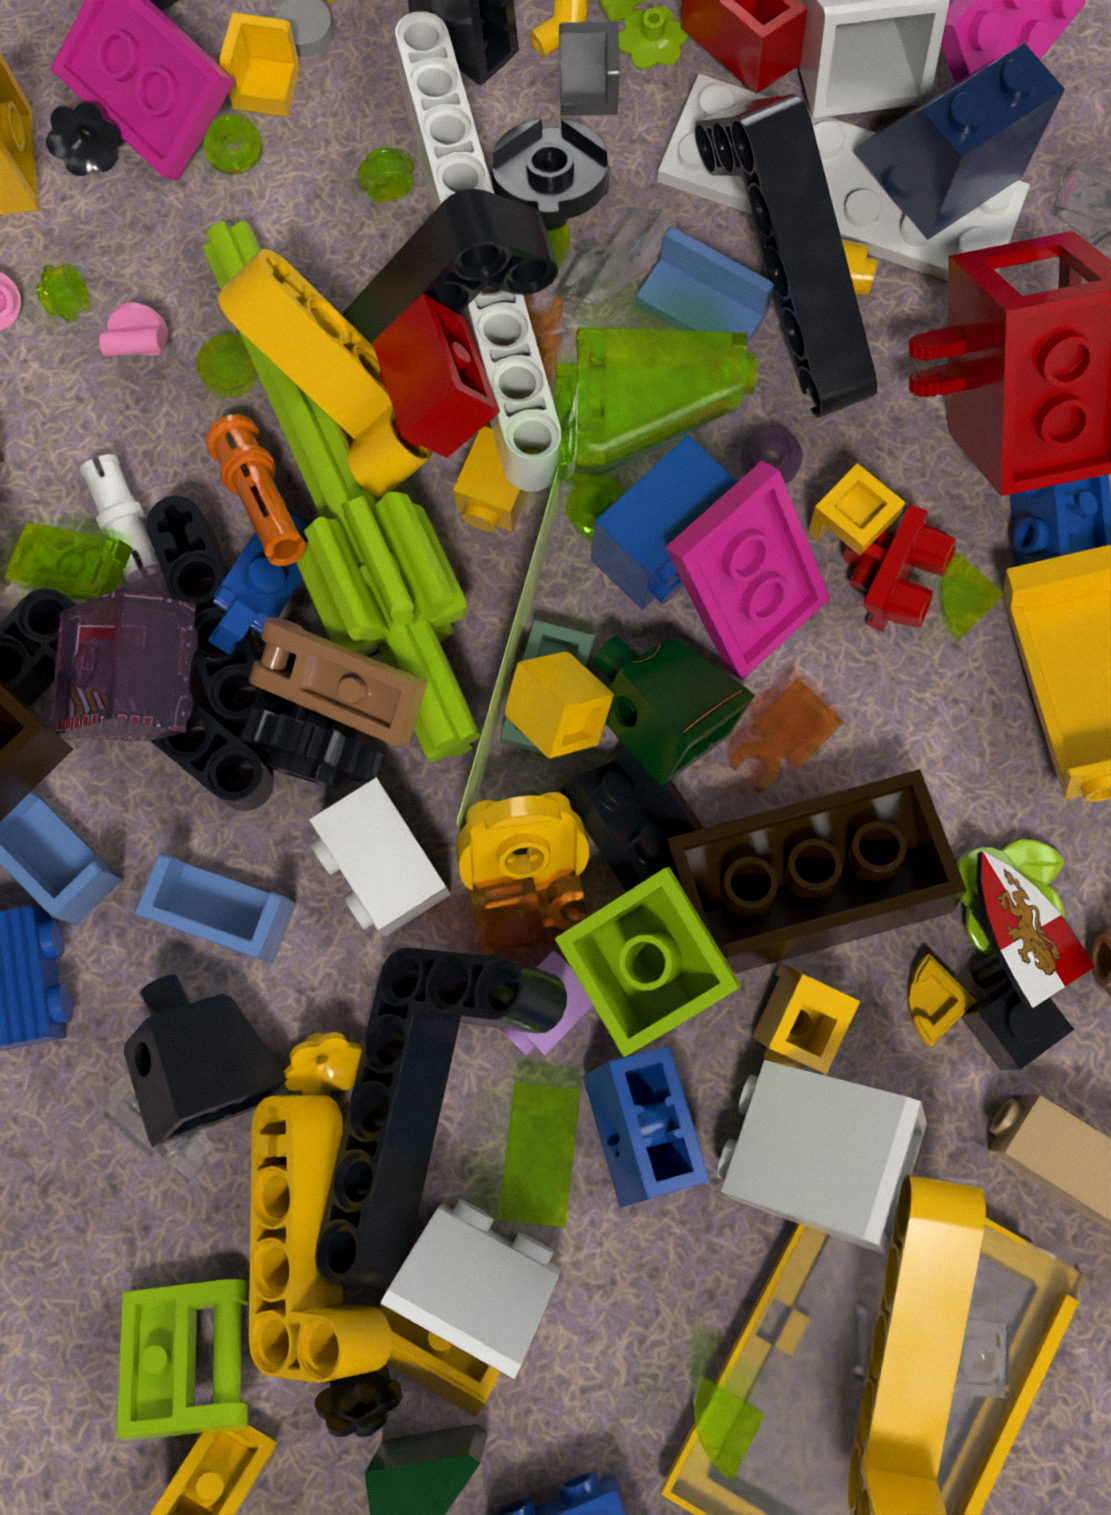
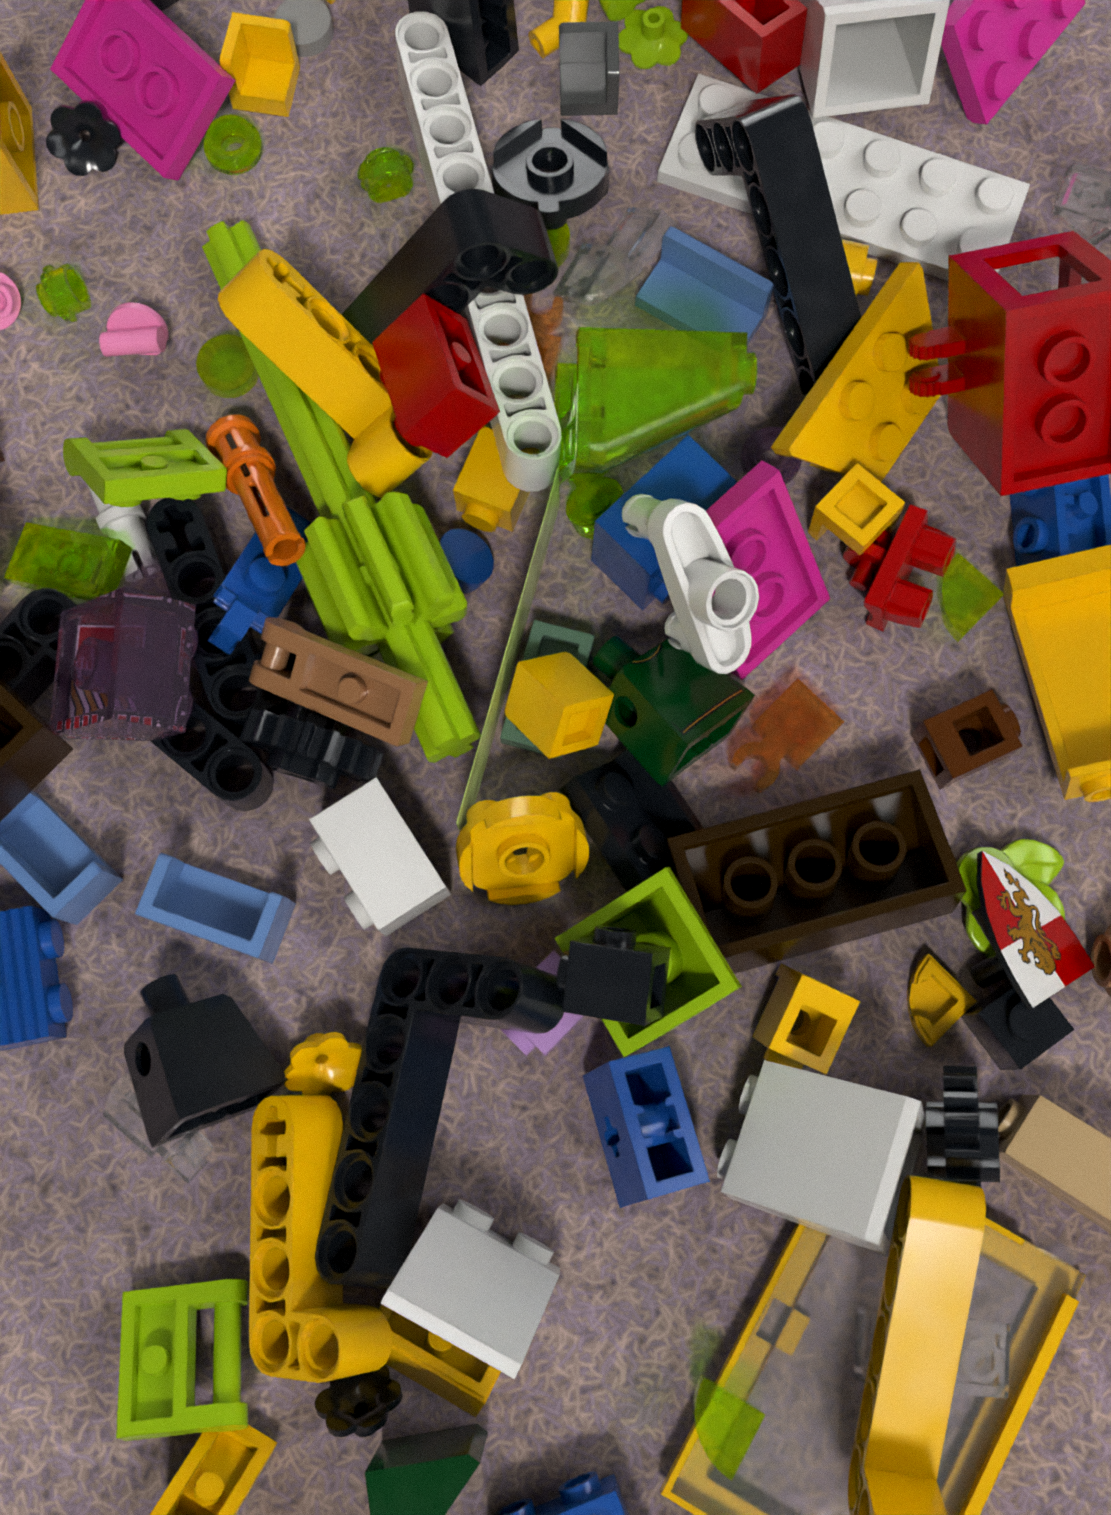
(145, 468): none -> lime plate
(468, 558): none -> blue tile
(516, 914): clear orange plate -> none
(539, 1154): clear neon green plate -> none
(614, 977): none -> black brick
(692, 567): none -> white connector
(863, 397): none -> yellow wing
(962, 1131): none -> black gear
(965, 140): dark blue slope -> none
(985, 718): none -> reddish brown brick

